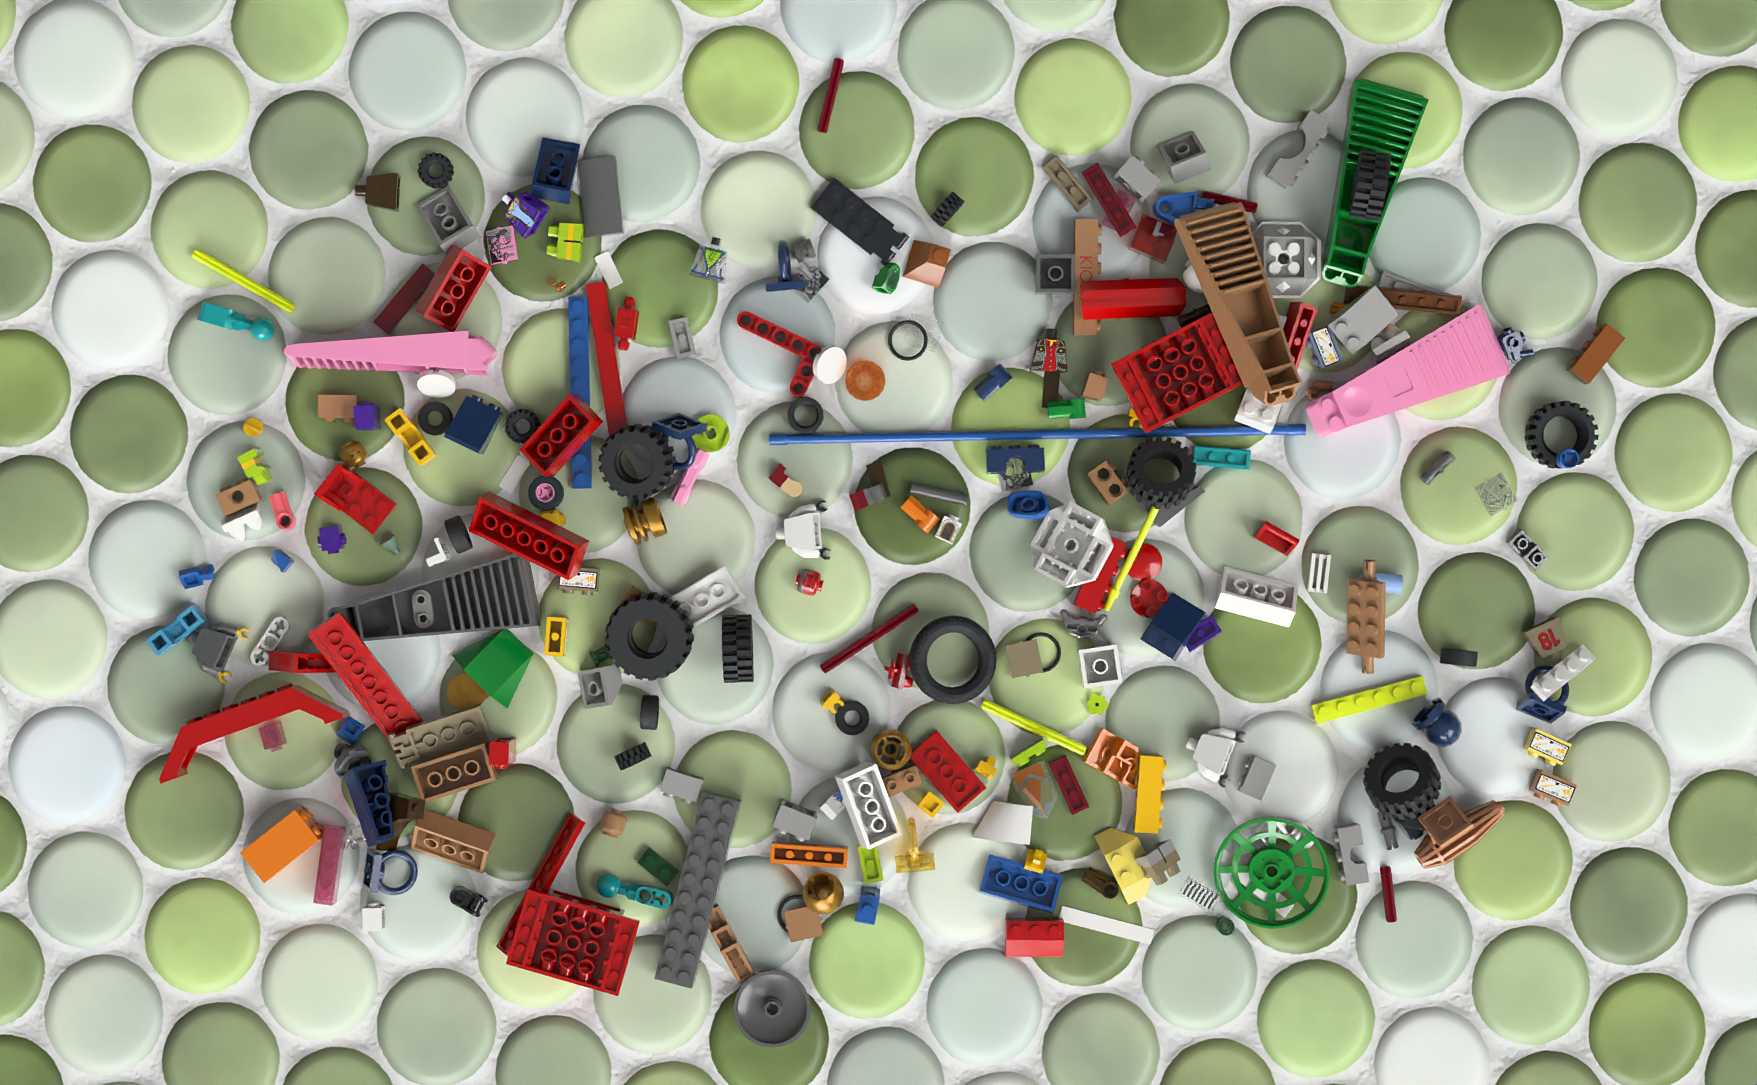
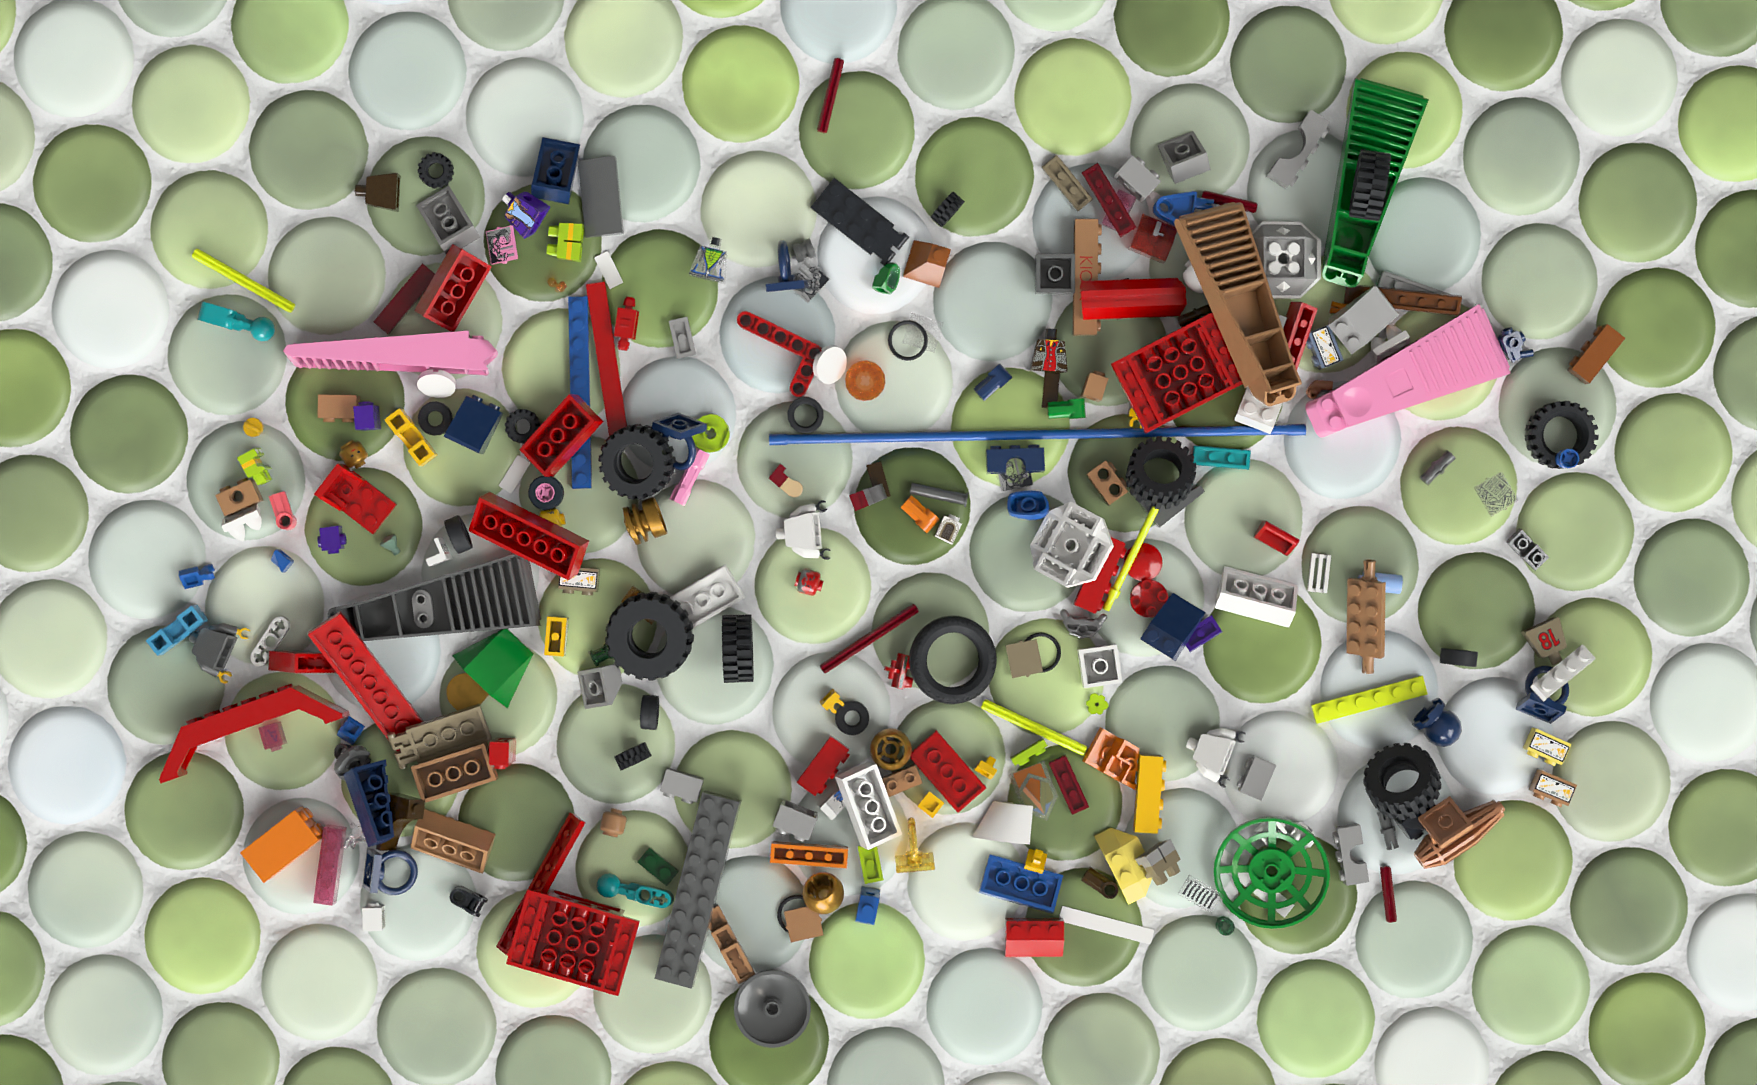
(823, 766): none -> red brick

